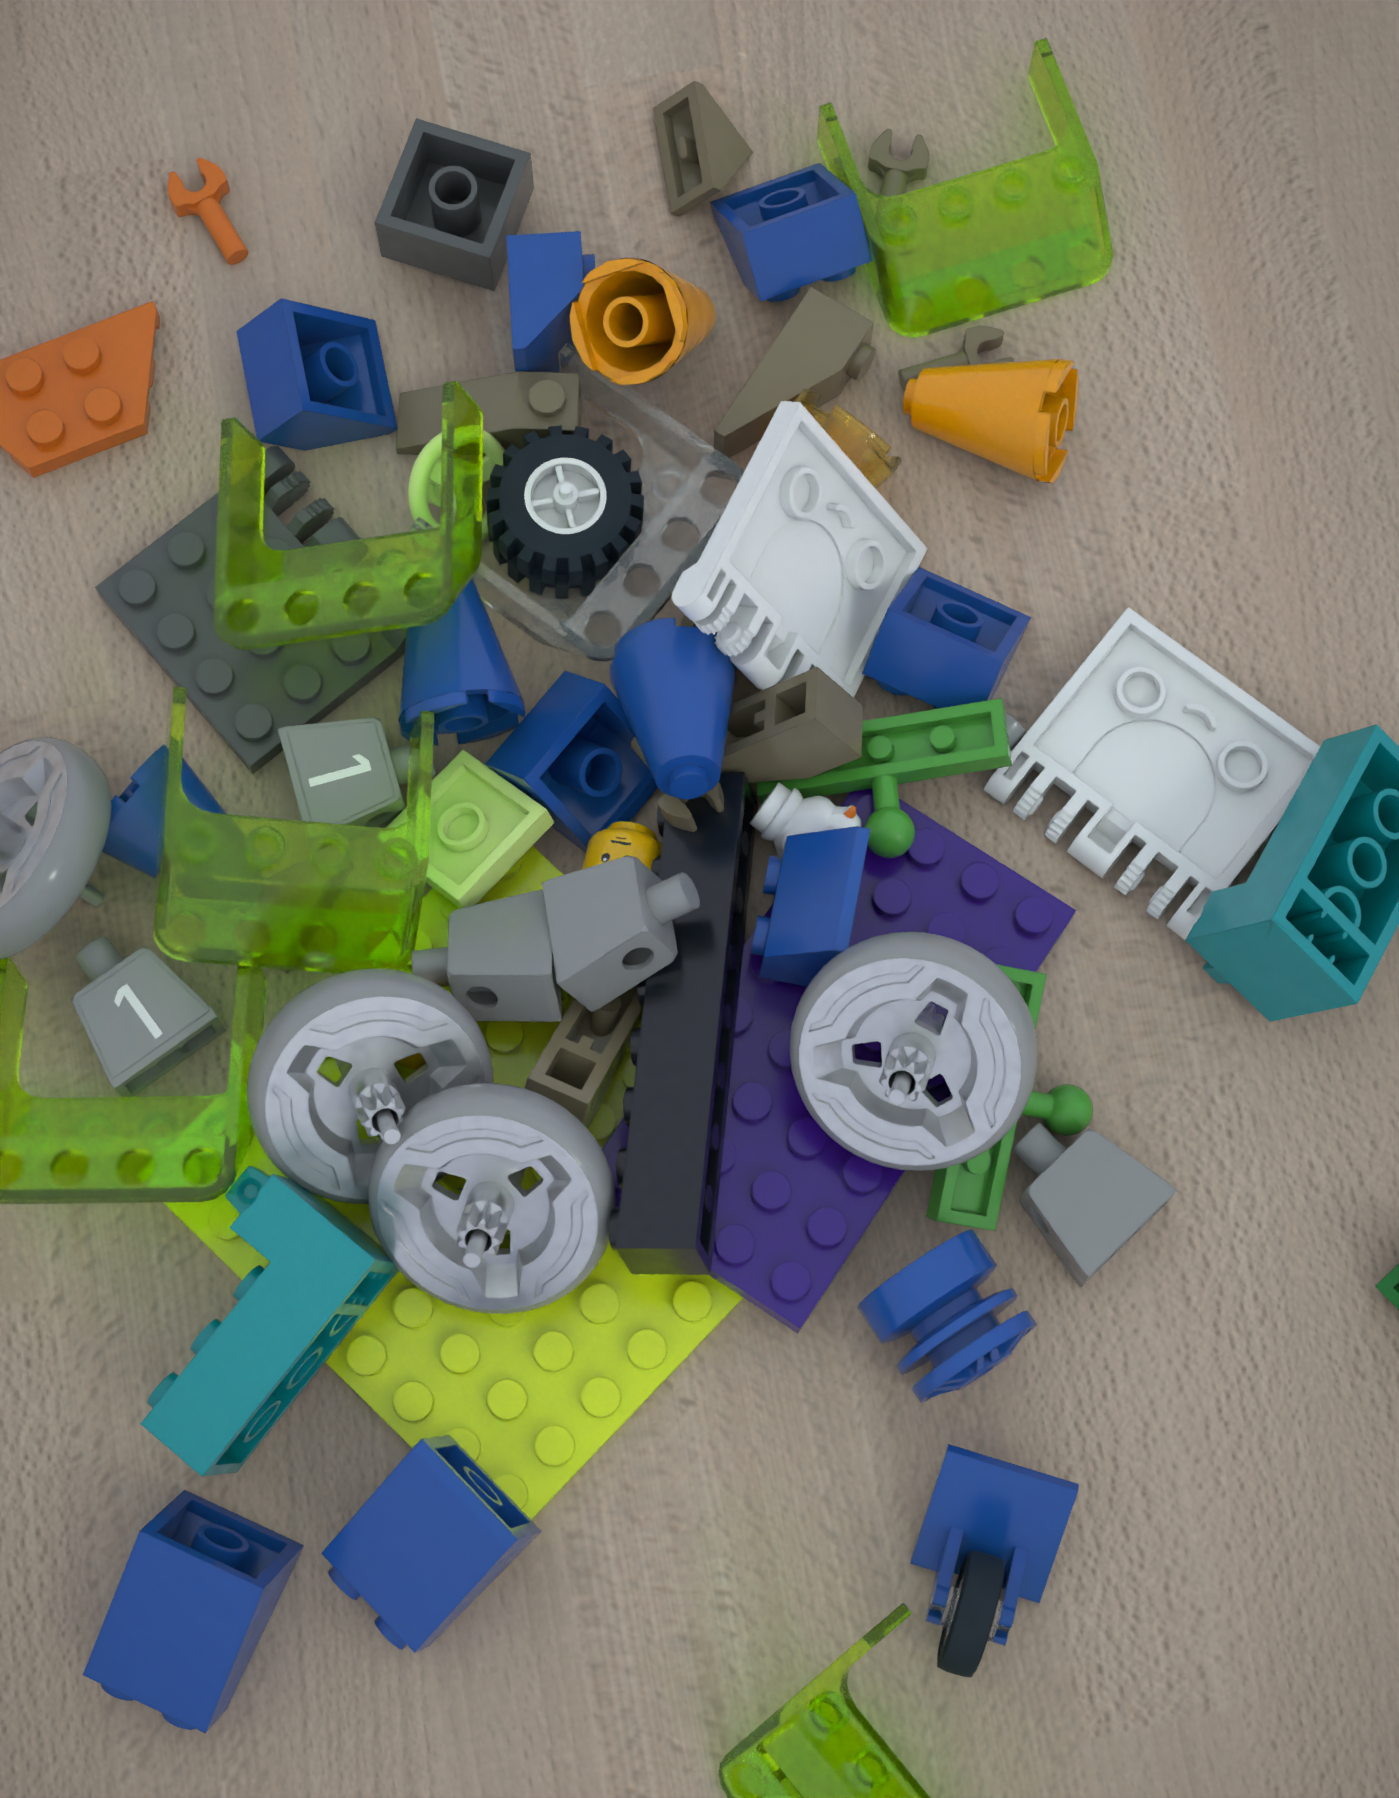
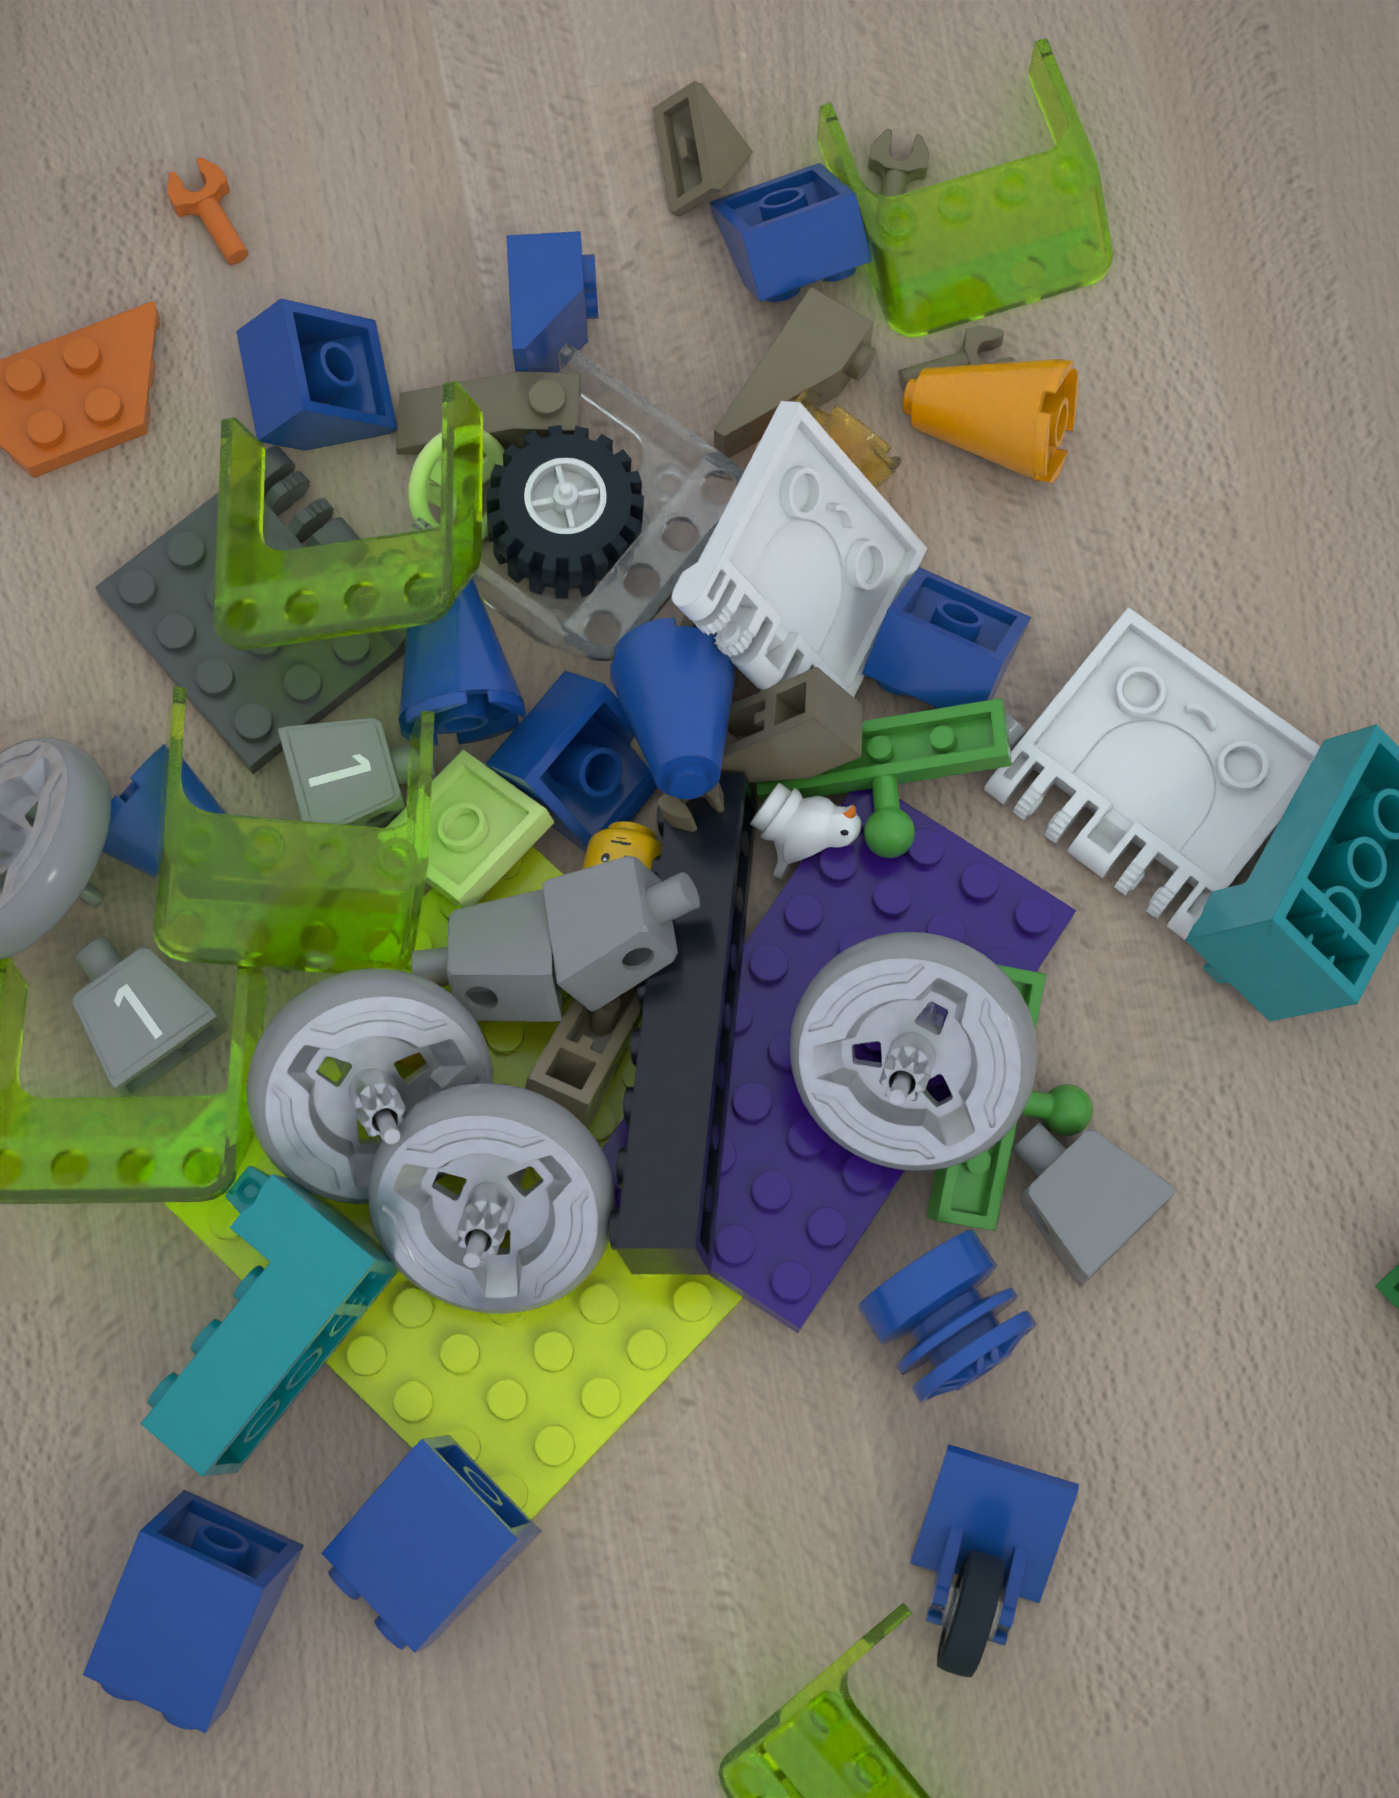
(454, 204): dark grey brick -> none
(638, 320): light orange cone -> none
(812, 904): blue slope -> none

